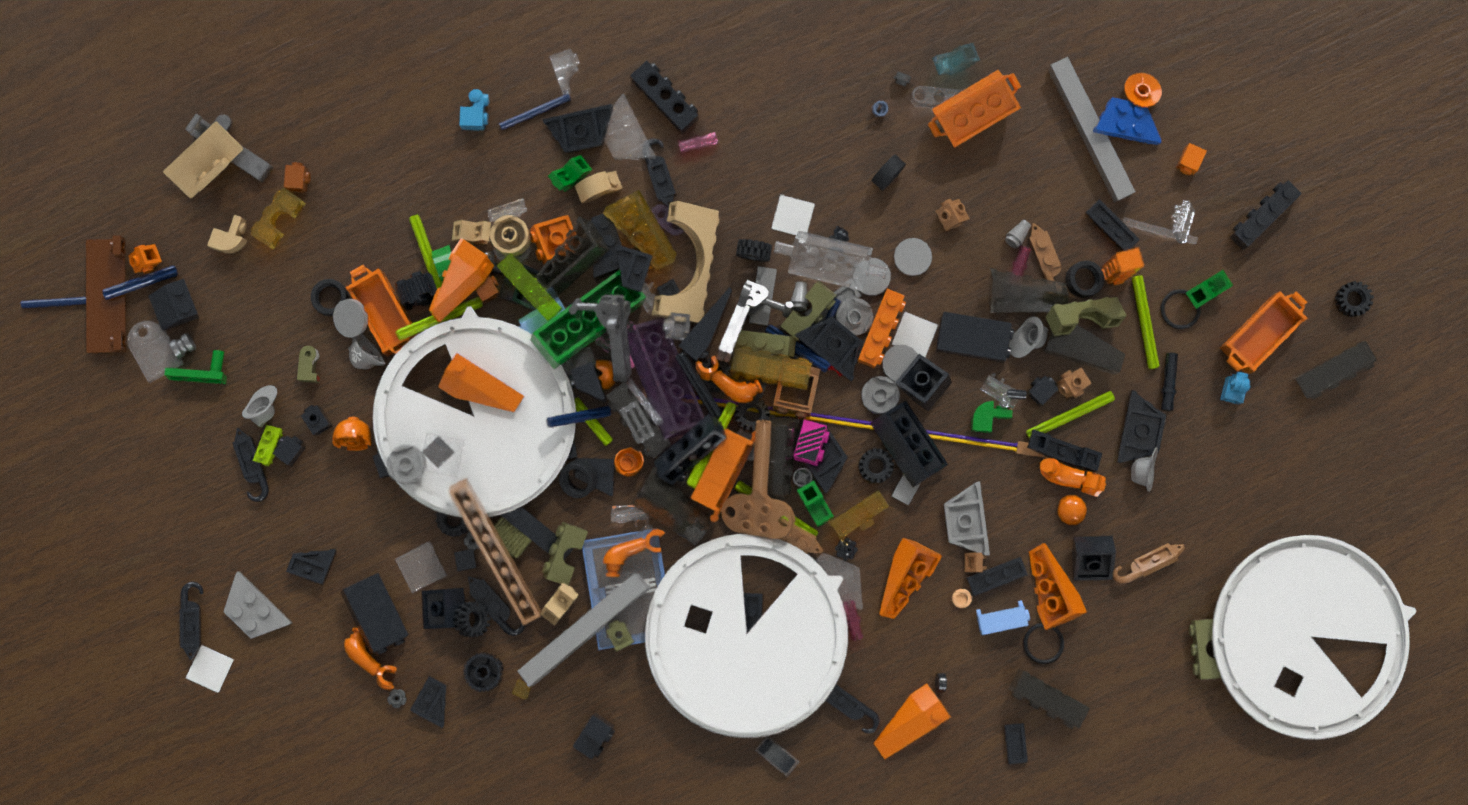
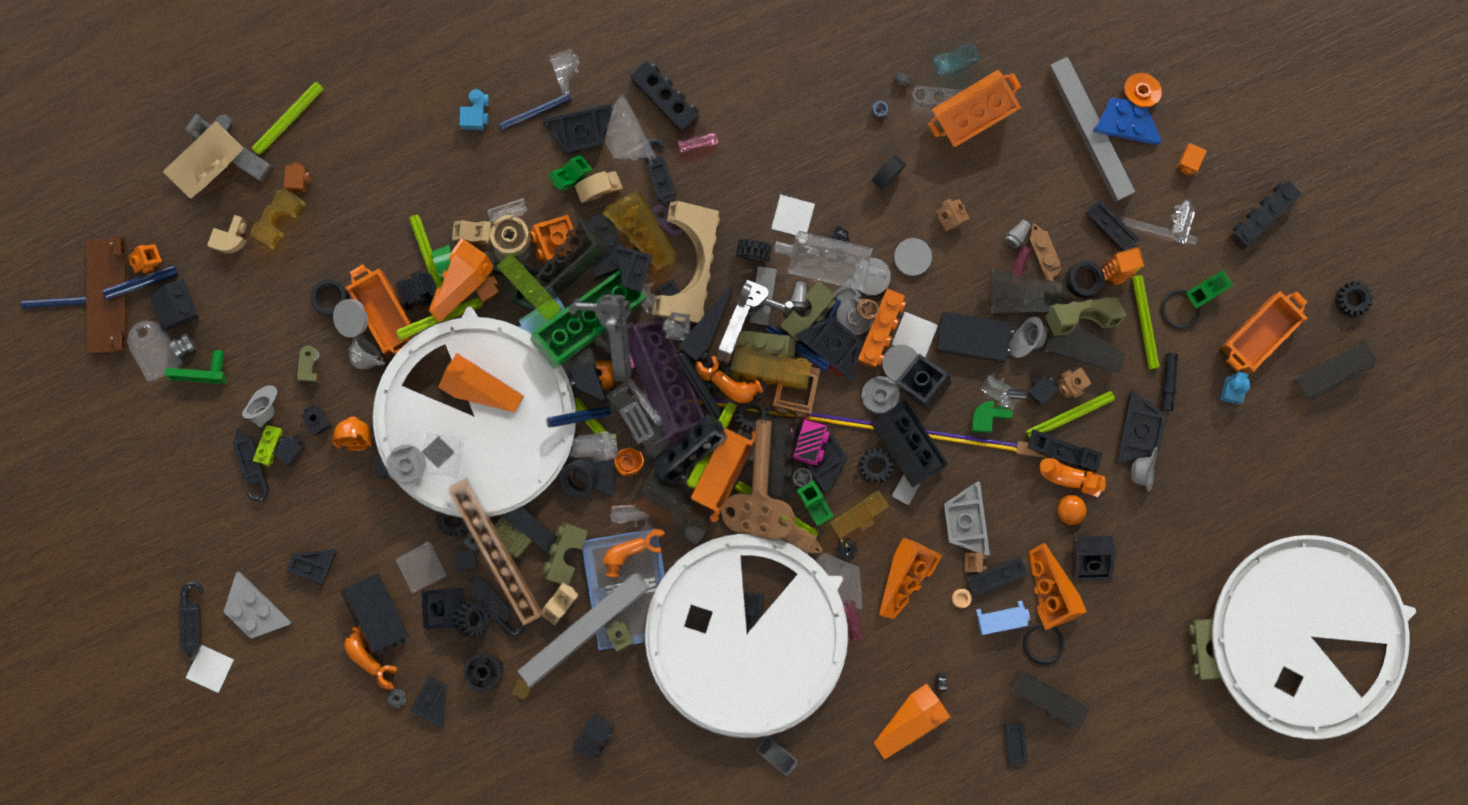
(296, 109): none -> lime axle
(601, 446): none -> clear piece
(852, 707): black plate -> none
(867, 308): none -> medium nougat wheel
(1150, 562): medium nougat plate -> none

